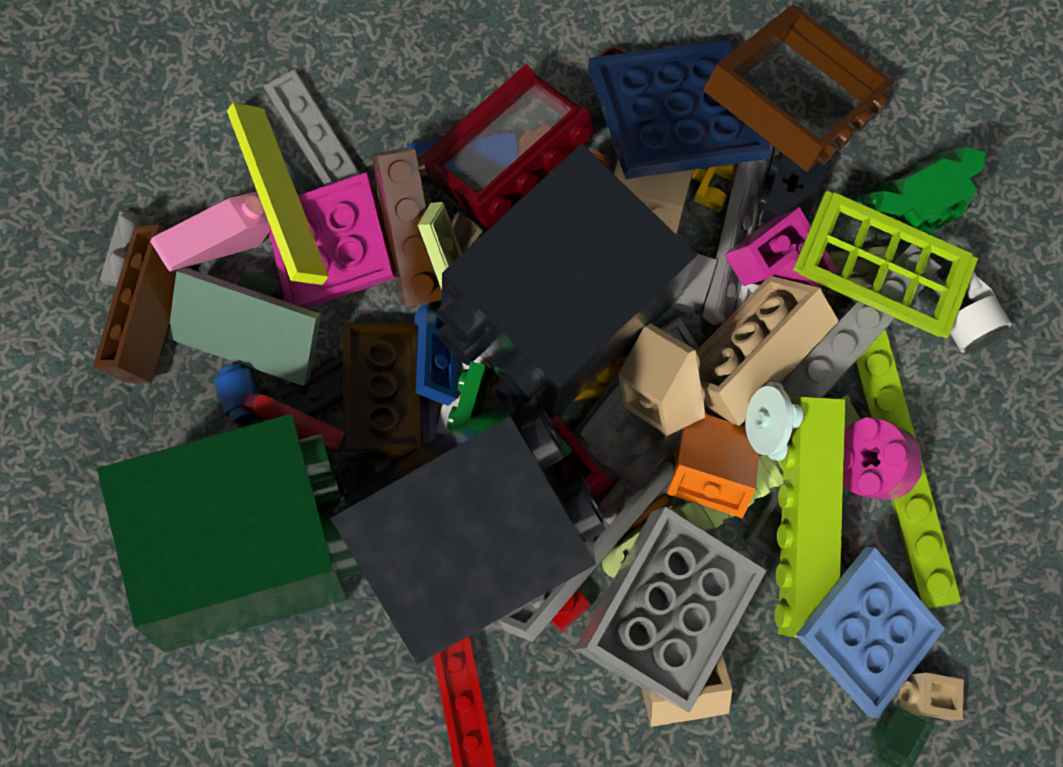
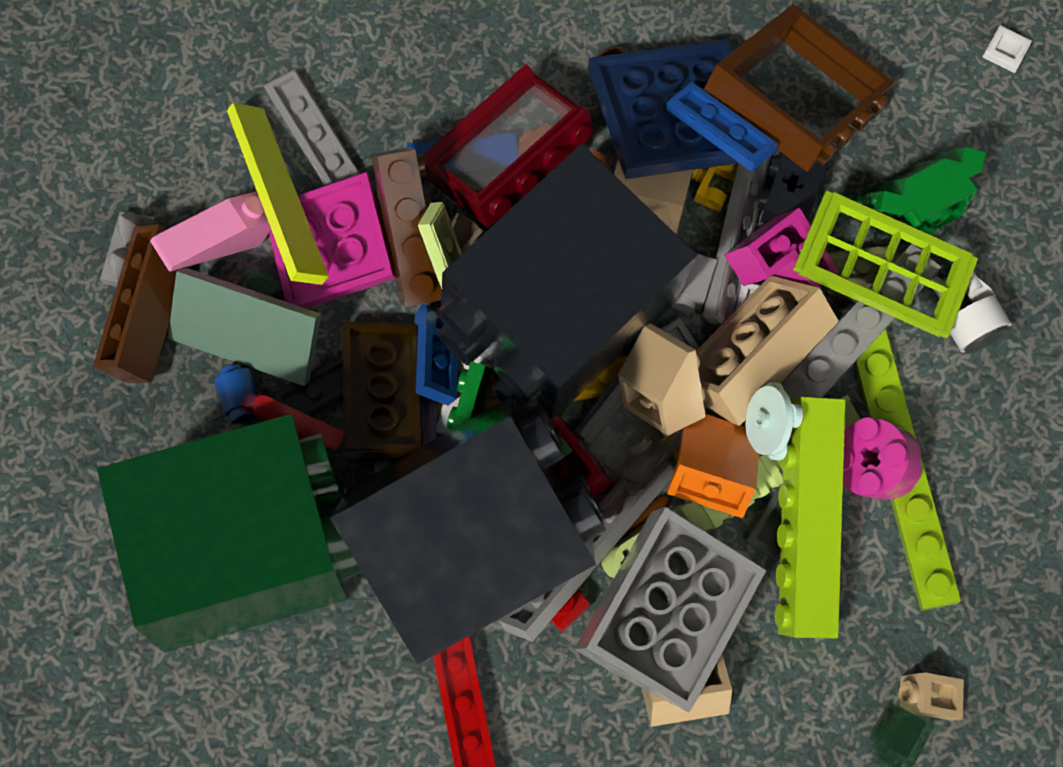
(721, 126): none -> blue tile
(870, 632): medium blue plate -> none
(1007, 49): none -> white tile

